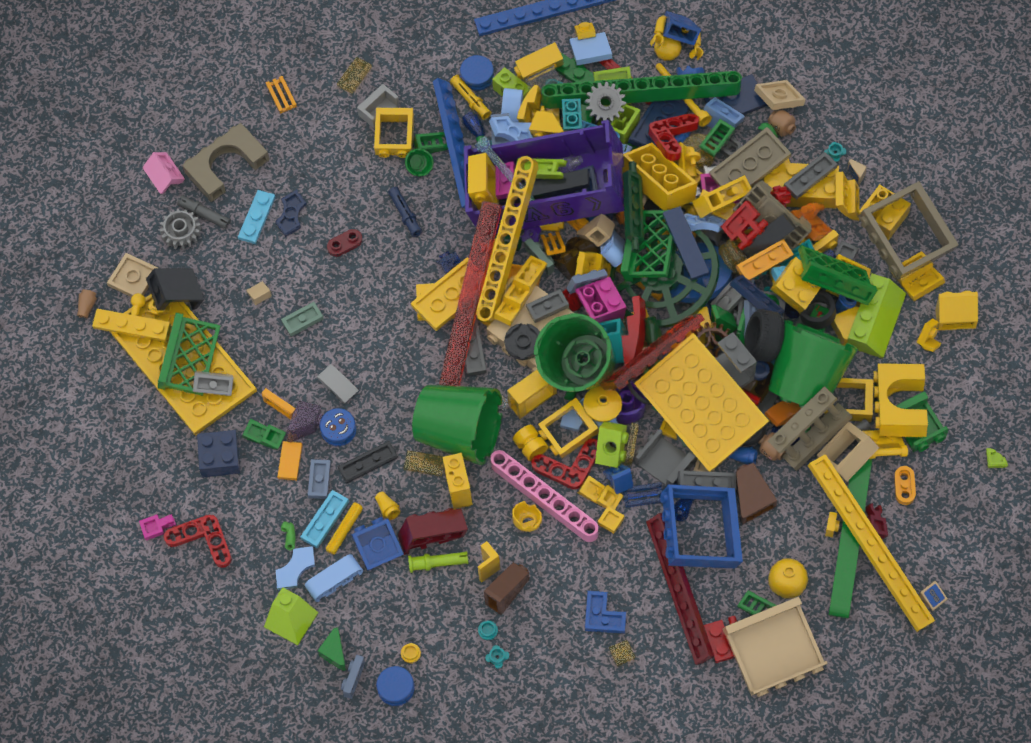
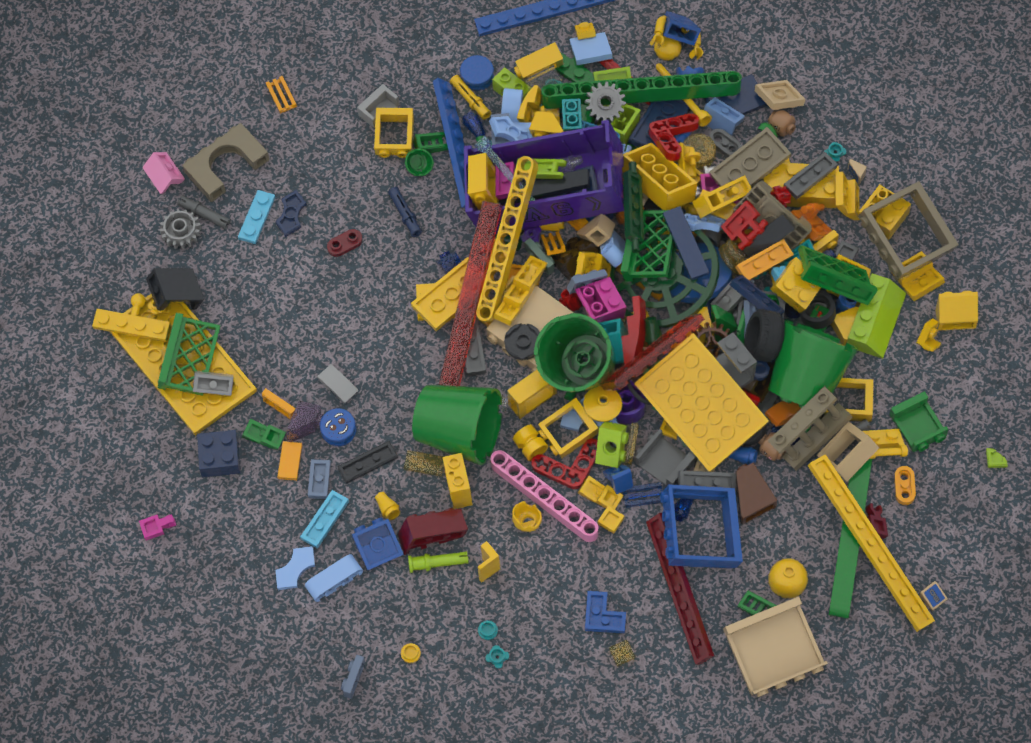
(86, 302): medium nougat cone -> none
(131, 276): tan plate -> none
(202, 531): red beam -> none
(259, 293): tan slope -> none
(290, 535): bright green arm -> none
(290, 616): lime slope -> none
(302, 319): sand green plate -> none
(332, 650): green slope -> none
(344, 528): yellow axle -> none
(354, 75): clear yellow tile -> none
(395, 686): blue head -> none
(506, 587): reddish brown slope -> none
(547, 306): dark grey plate -> none
(718, 640): red plate -> none
(724, 127): green slope -> none
(832, 525): yellow plate -> none
(891, 419): yellow arch -> none

